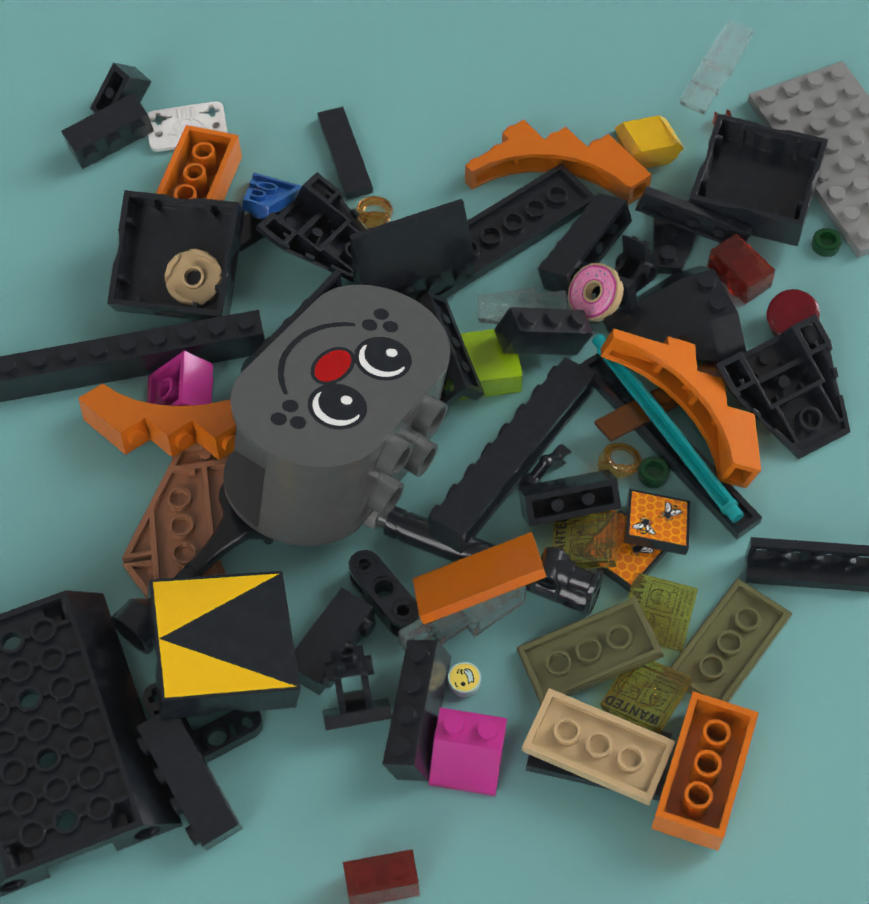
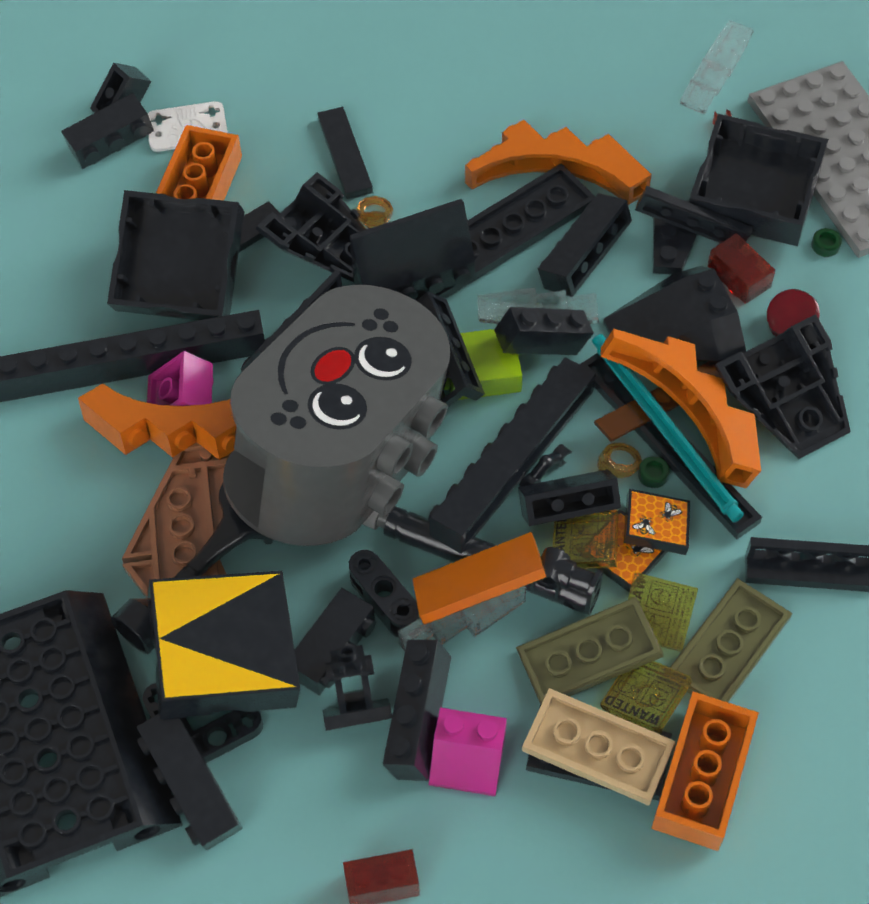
(181, 266): tan tile -> none
(268, 195): blue wing -> none
(464, 679): tile -> none
(583, 284): tile -> none
(635, 269): black tile -> none
(649, 140): yellow slope -> none

